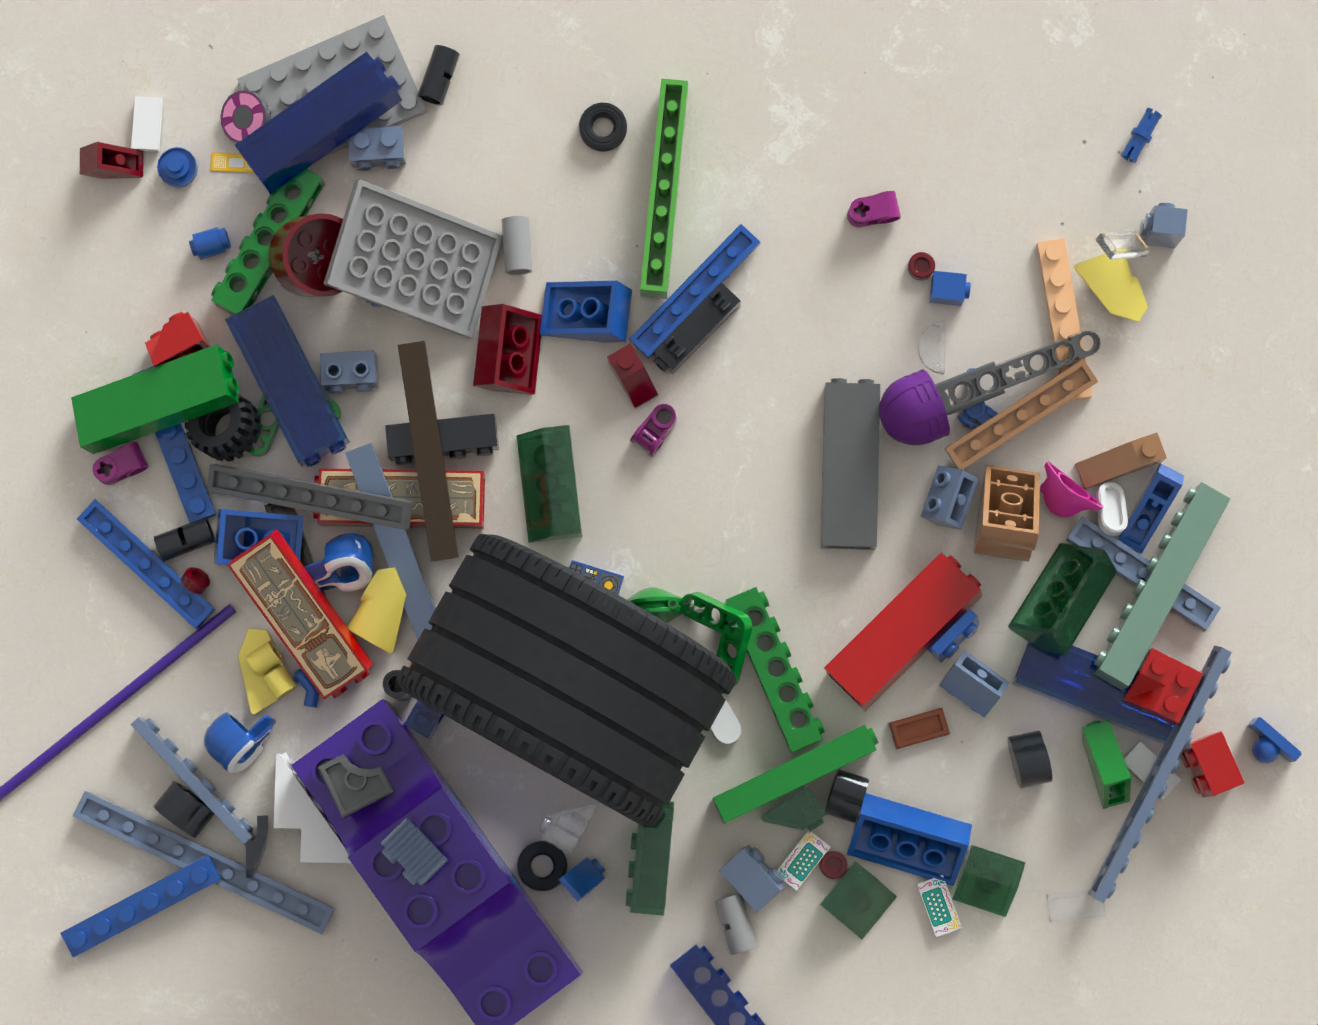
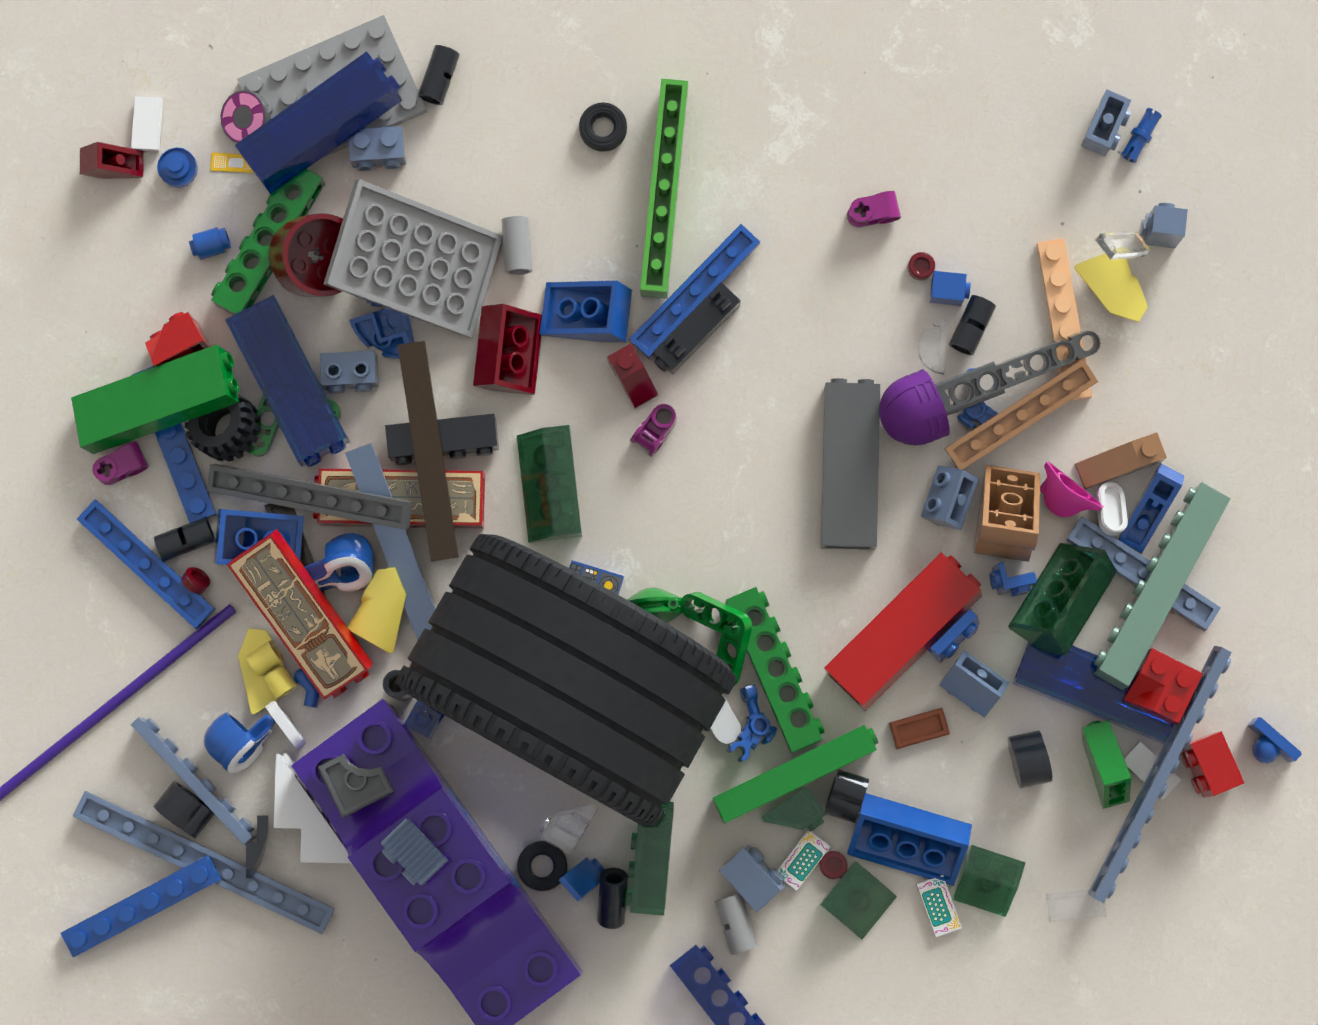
(285, 724): none -> white tile
(384, 330): none -> blue brick
(612, 898): none -> black pin
(756, 726): none -> blue piece
(972, 325): none -> black pin
(1017, 585): none -> blue bracket
(1106, 122): none -> sand blue brick

